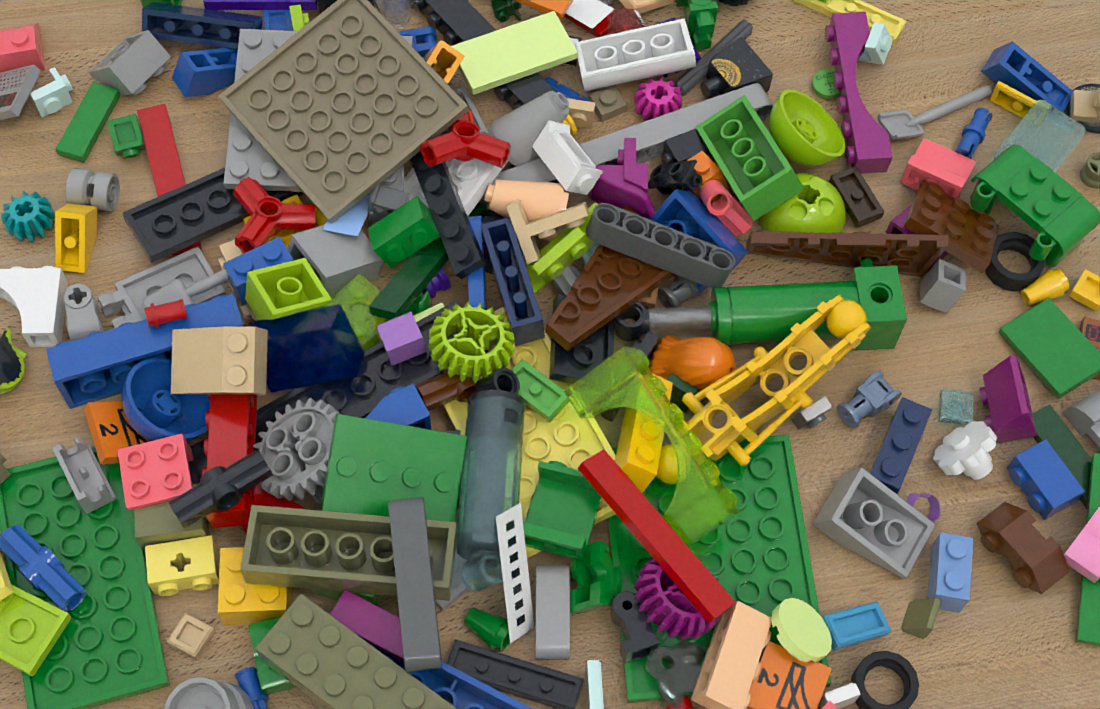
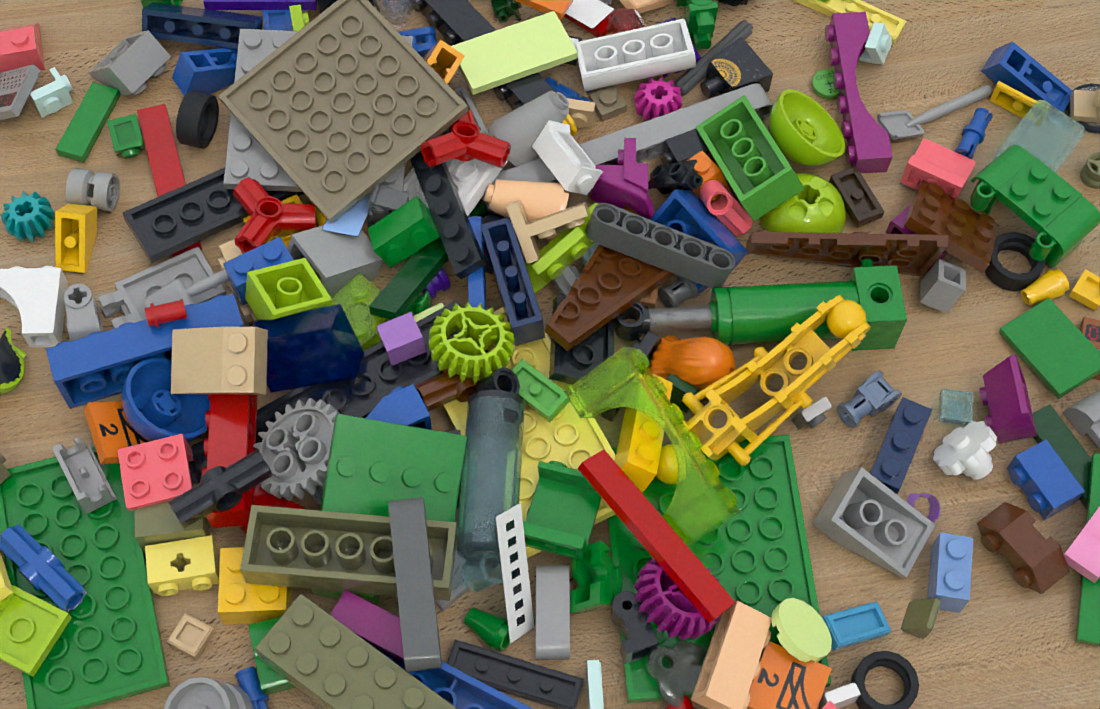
(197, 119): none -> black tyre

